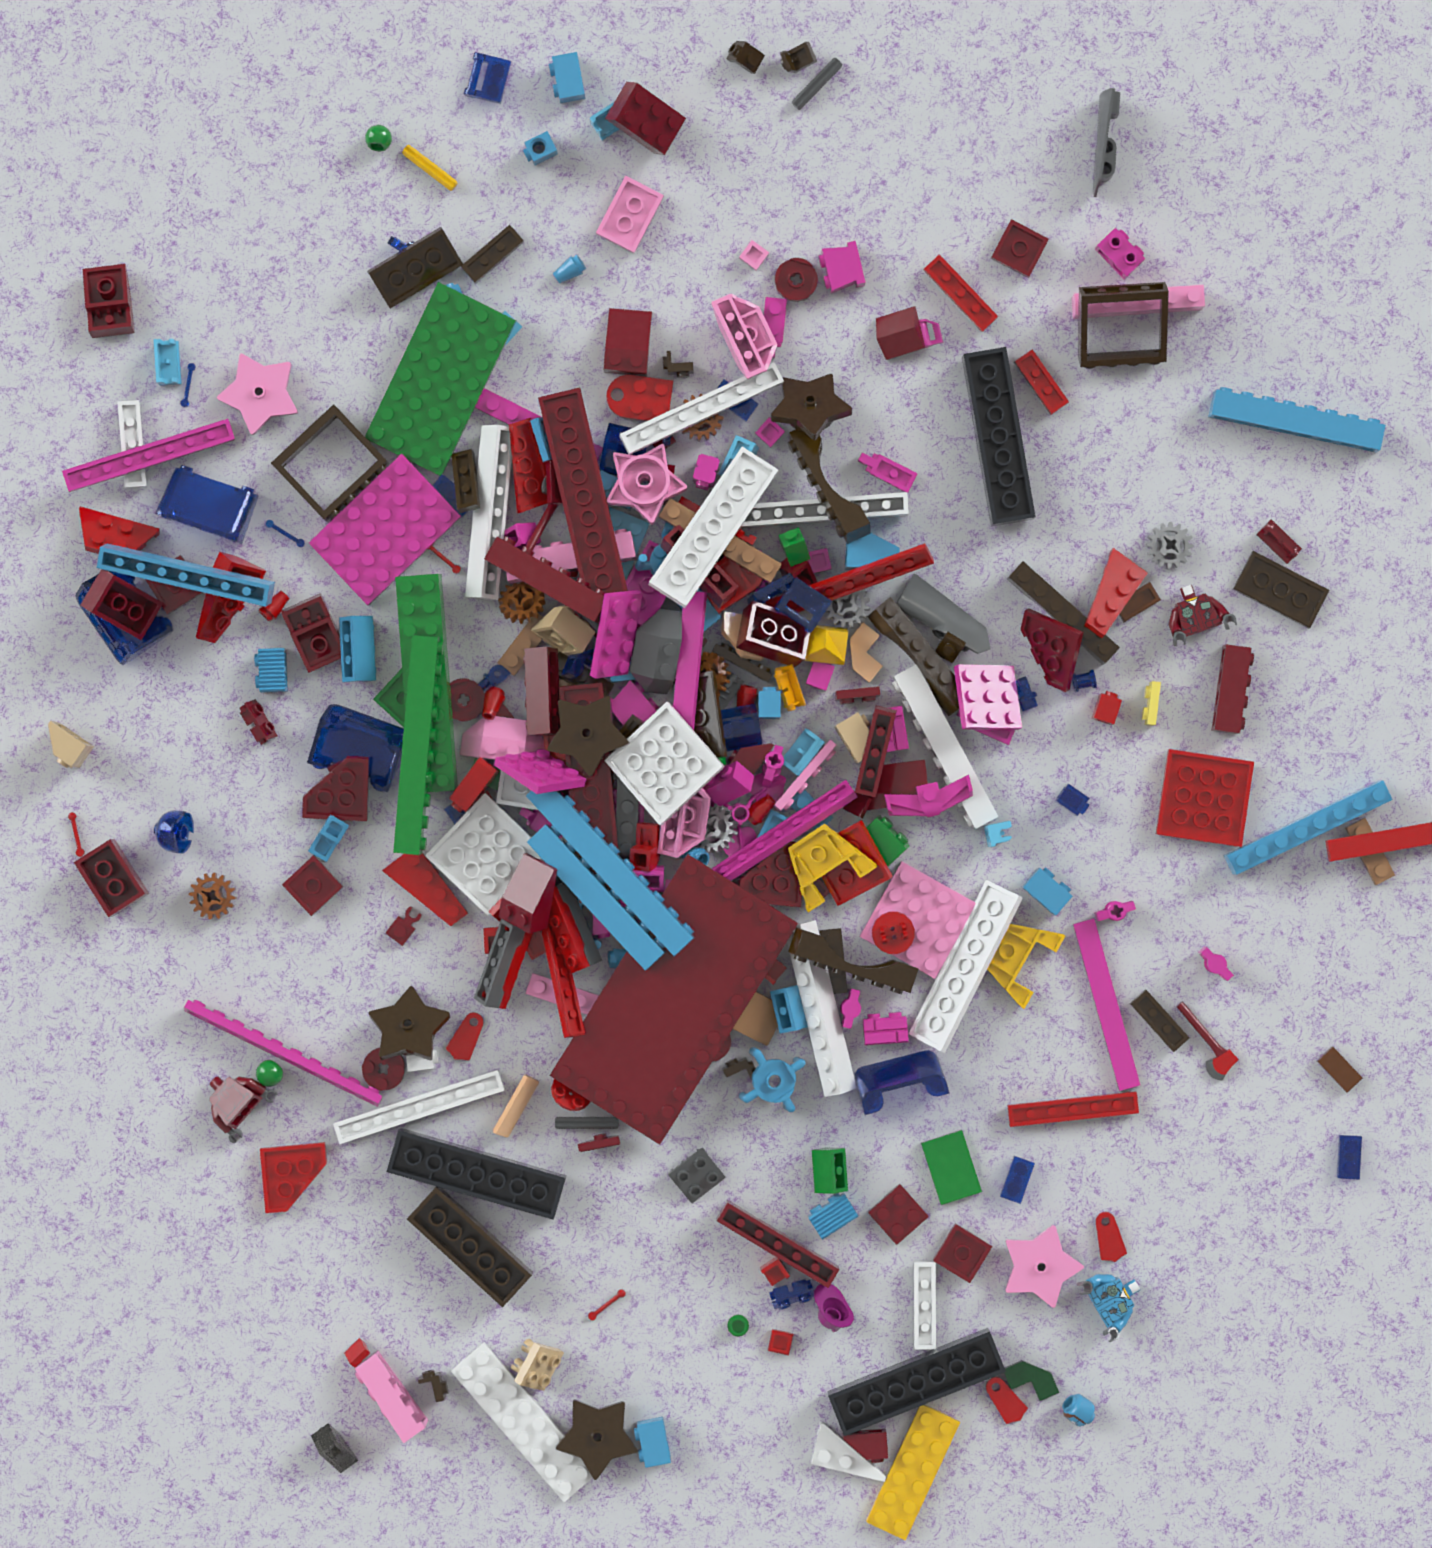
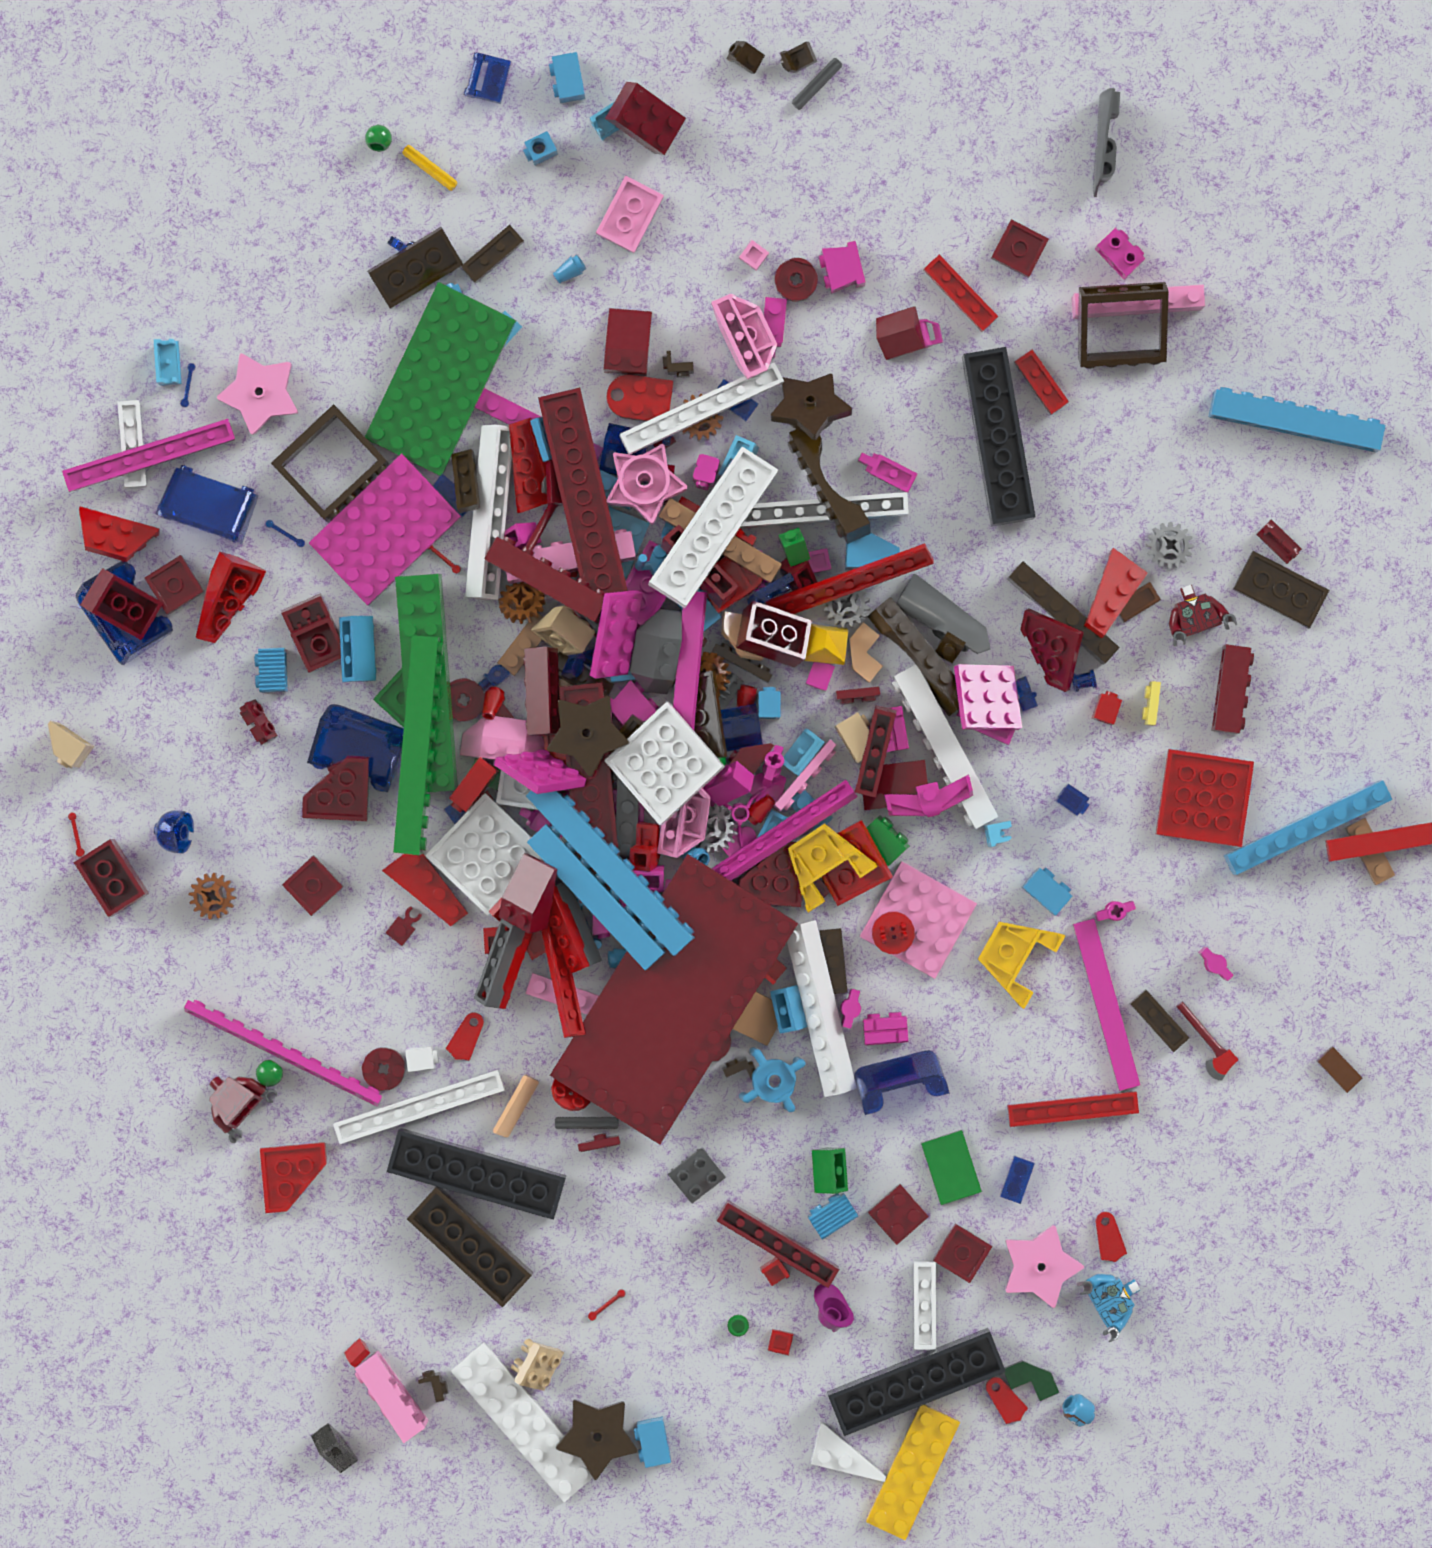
(108, 301): dark red slope -> none
(185, 574): dark azure brick -> none
(273, 610): red cone -> none
(328, 838): dark azure slope -> none
(408, 1026): dark brown plate -> none
(769, 432): dark pink plate -> none
(789, 684): light orange hinge -> none
(799, 1294): clear blue hinge -> none
(807, 599): clear blue plate -> none
(858, 806): dark red tile -> none
(869, 1444): dark red slope -> none
(891, 973): dark brown arch -> none
(965, 966): white plate -> none
(1349, 1156): clear blue plate -> none

